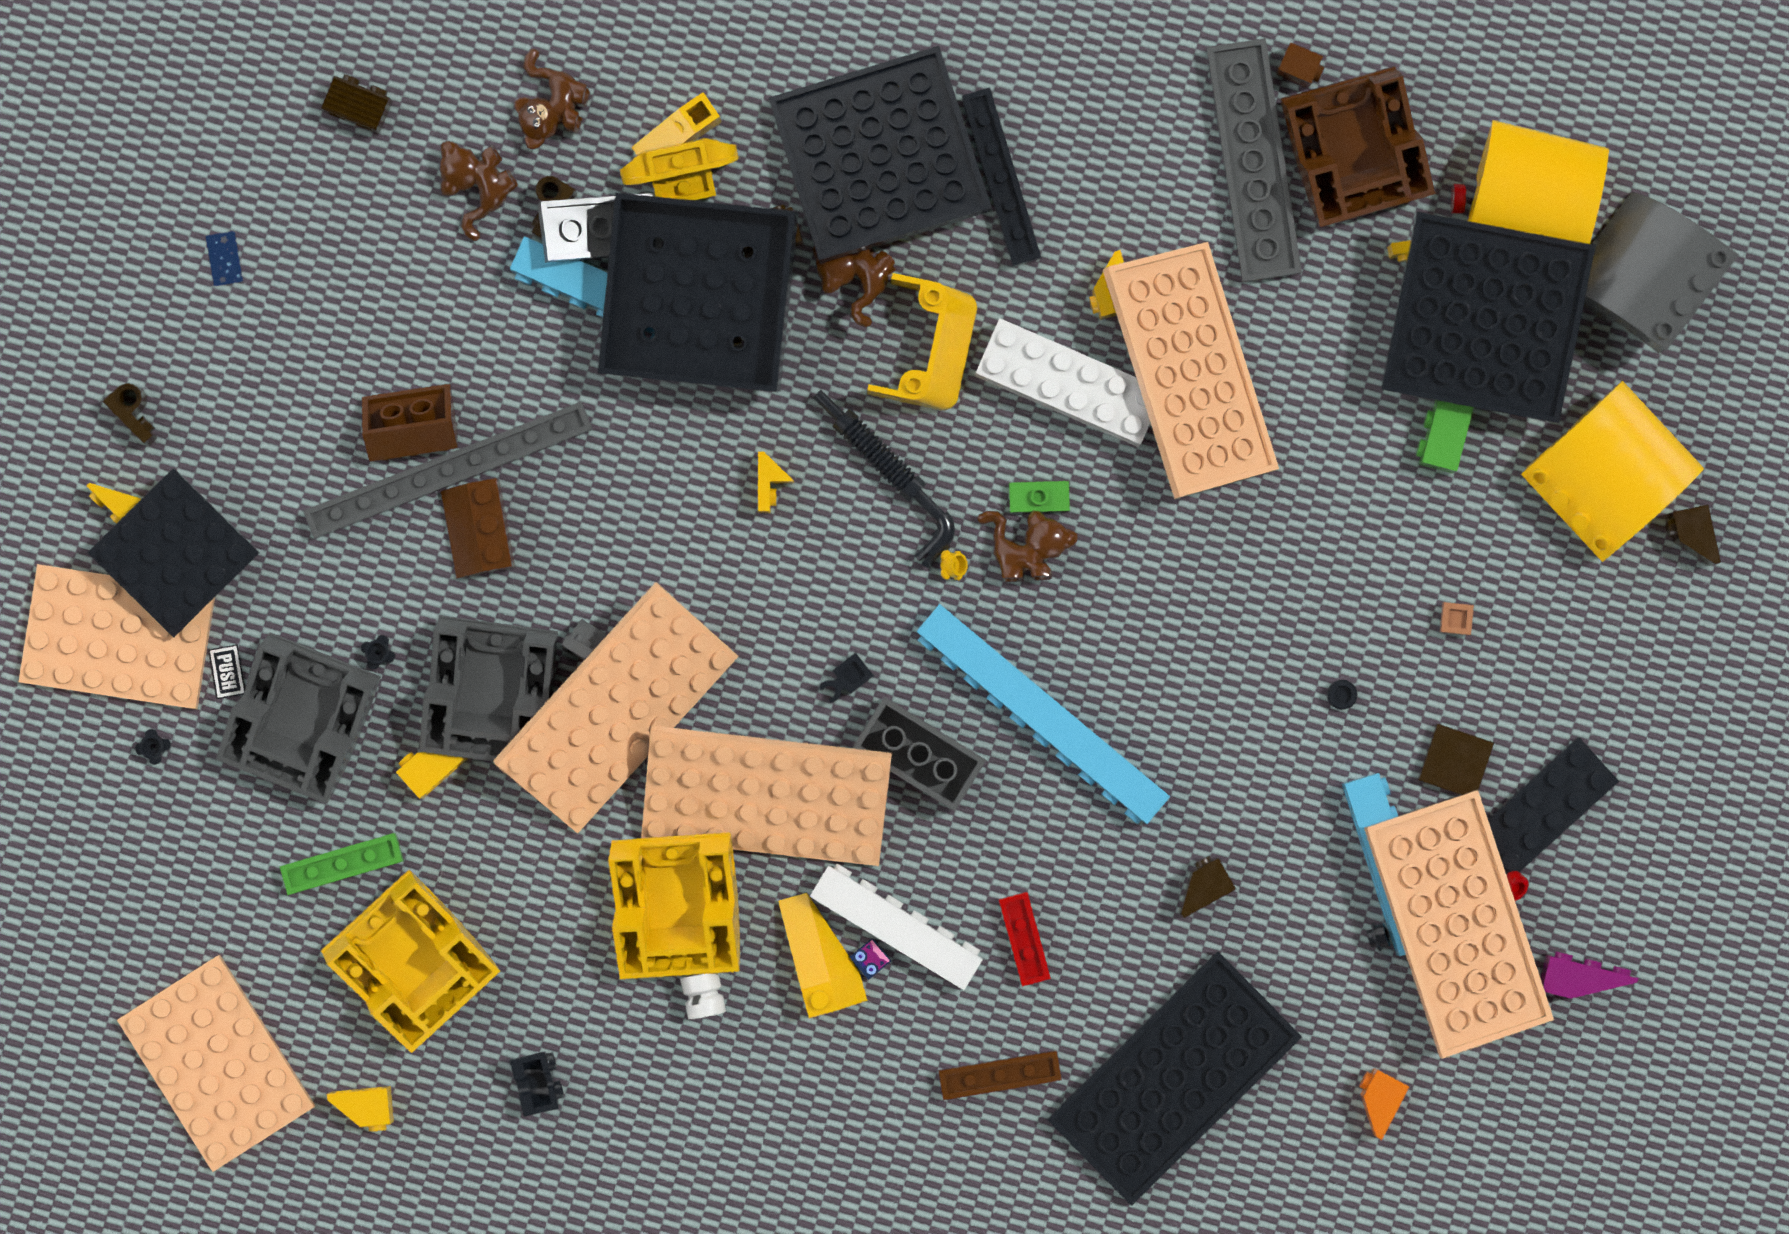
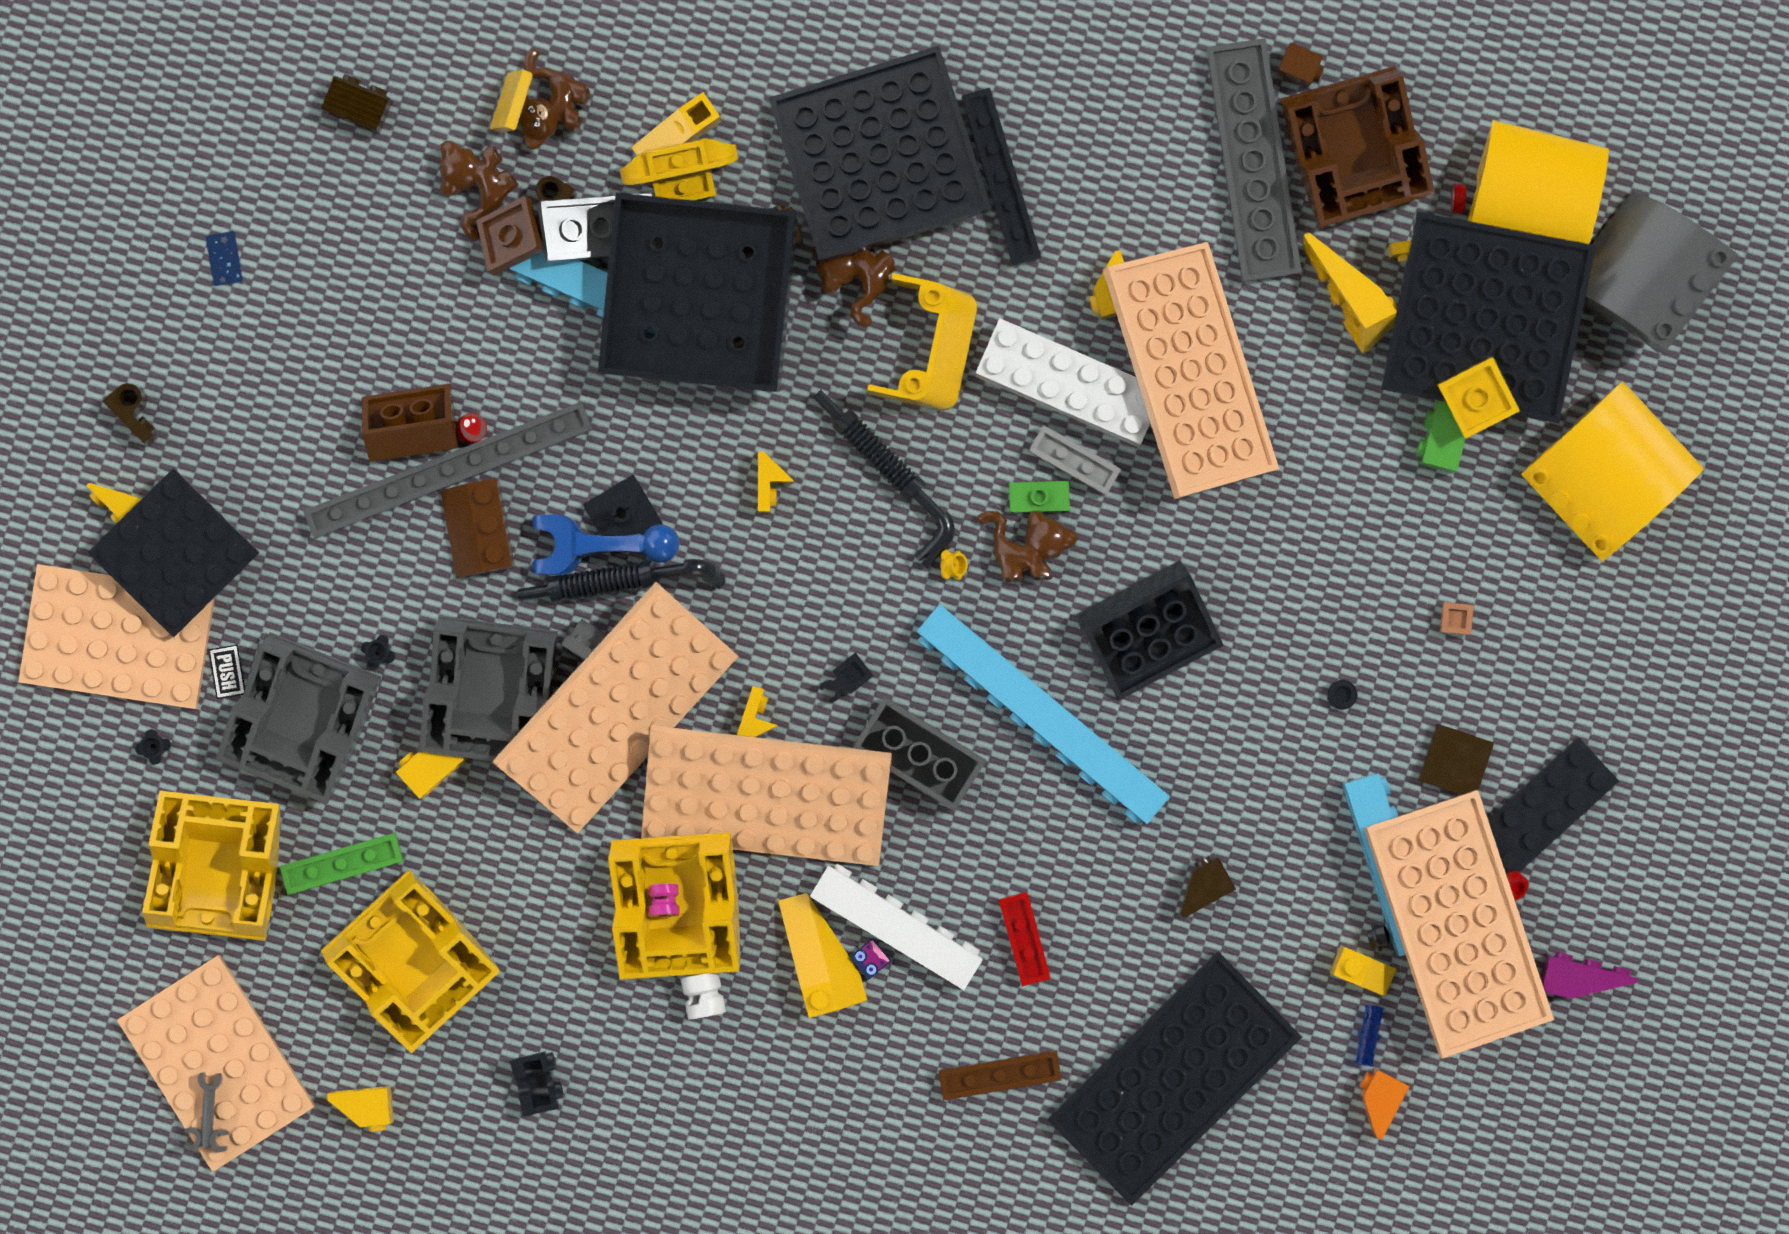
(206, 1137): none -> dark grey bar
(212, 865): none -> yellow slope
(471, 428): none -> red tile
(509, 235): none -> reddish brown plate
(511, 101): none -> yellow tile
(620, 579): none -> black piece
(622, 510): none -> black tile
(658, 544): none -> blue piece
(663, 900): none -> dark pink wheel
(750, 725): none -> yellow slope
(1074, 460): none -> light grey plate
(1149, 630): none -> black slope
(1362, 971): none -> yellow slope
(1363, 303): none -> yellow wedge
(1369, 1035): none -> clear blue pin
(1478, 397): none -> yellow plate
(1695, 533): dark brown slope -> none

